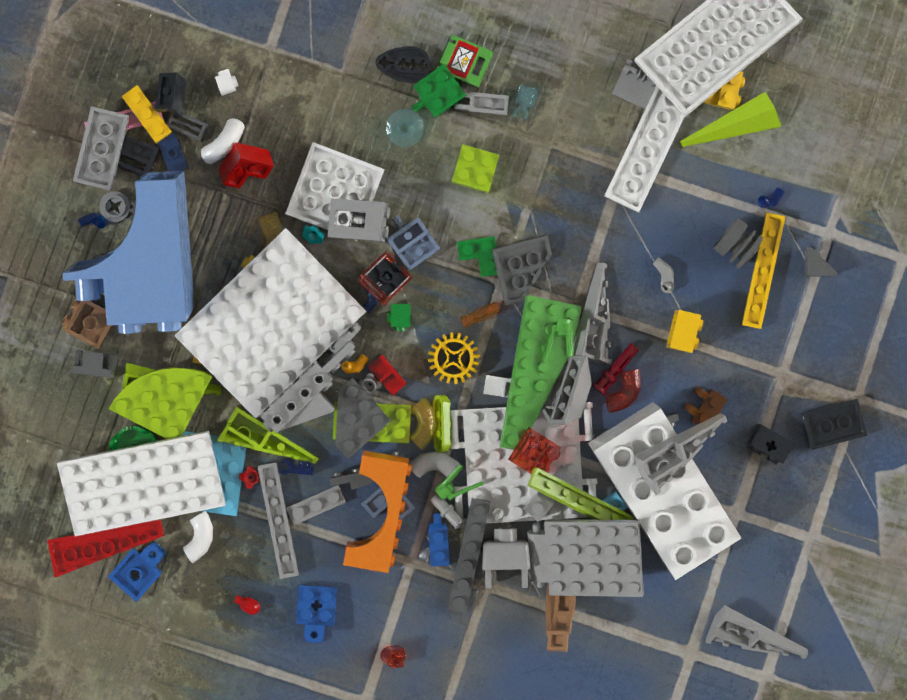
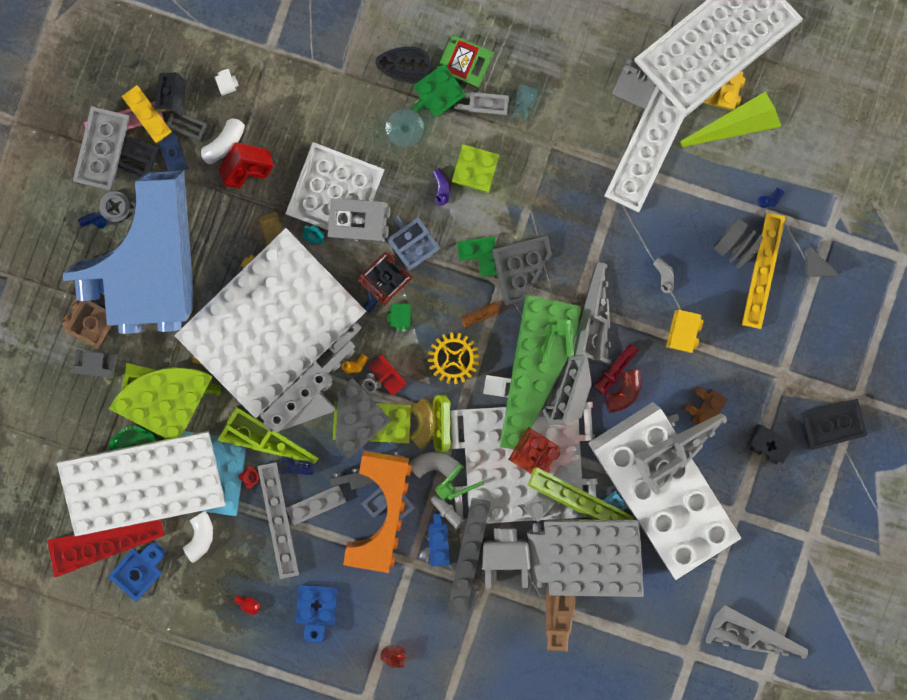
(444, 187): none -> dark purple arm

